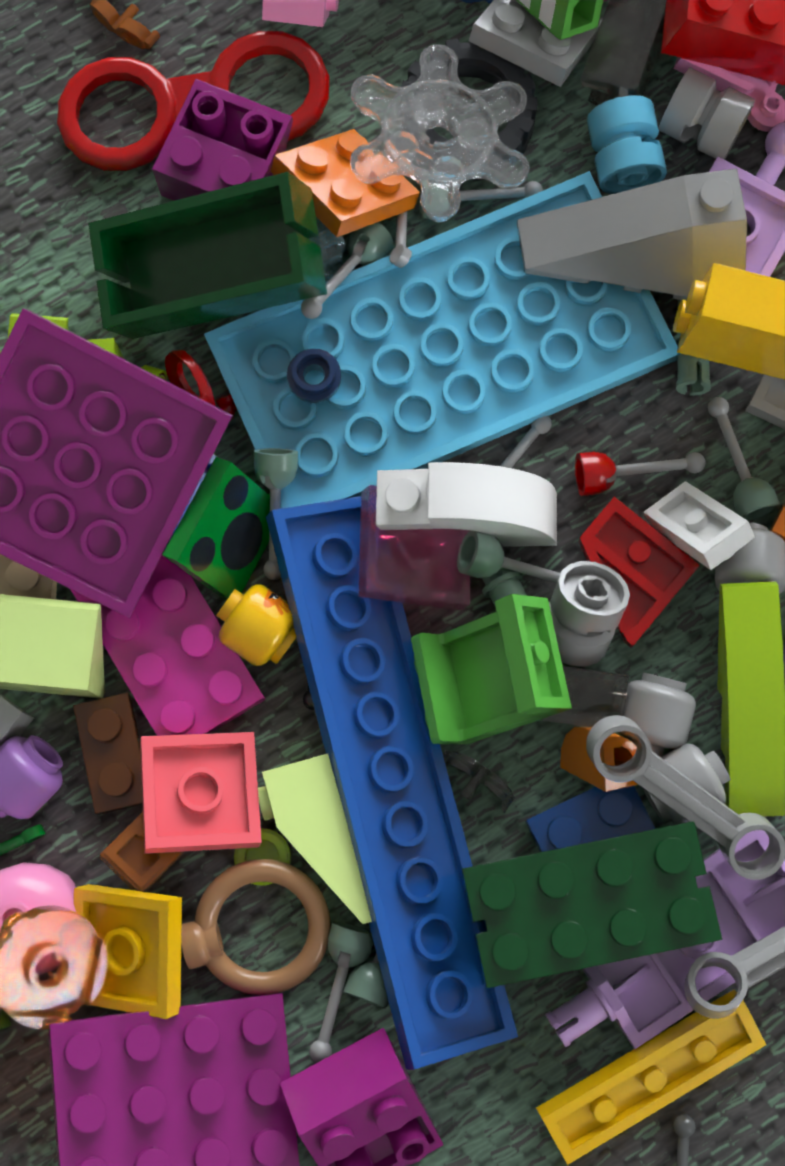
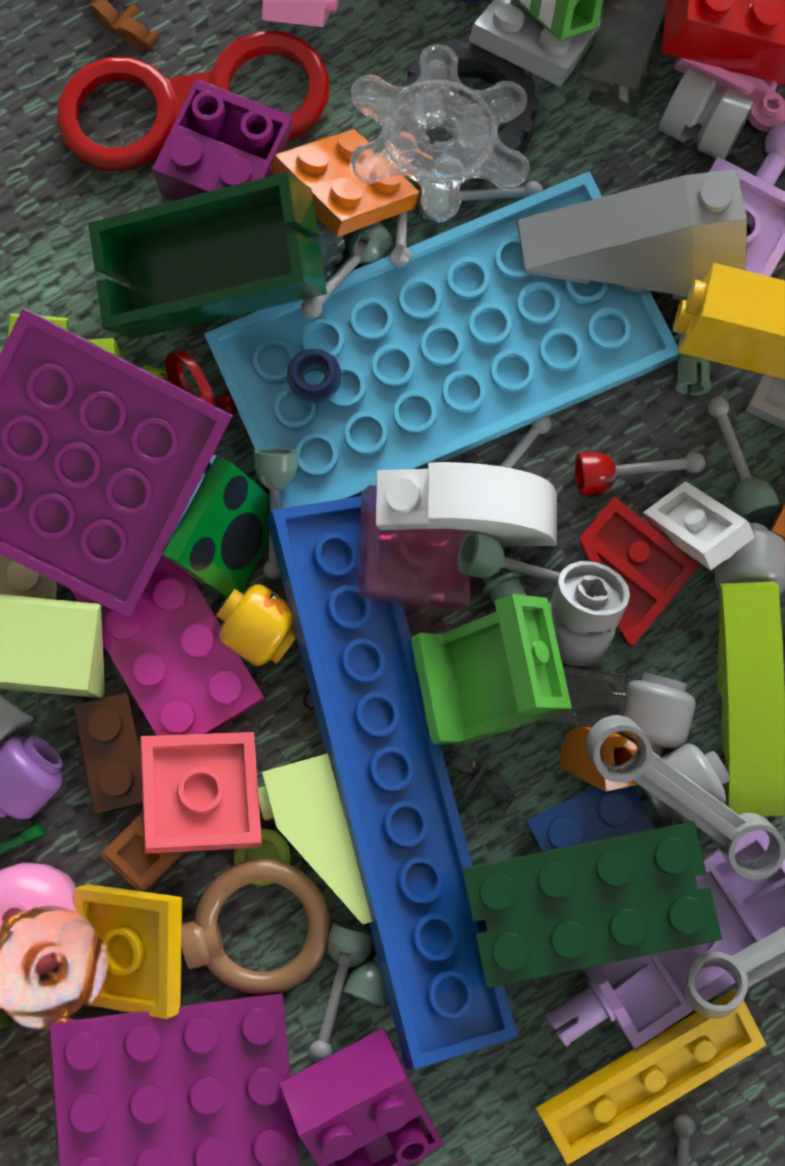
(624, 137): medium azure wheel -> none

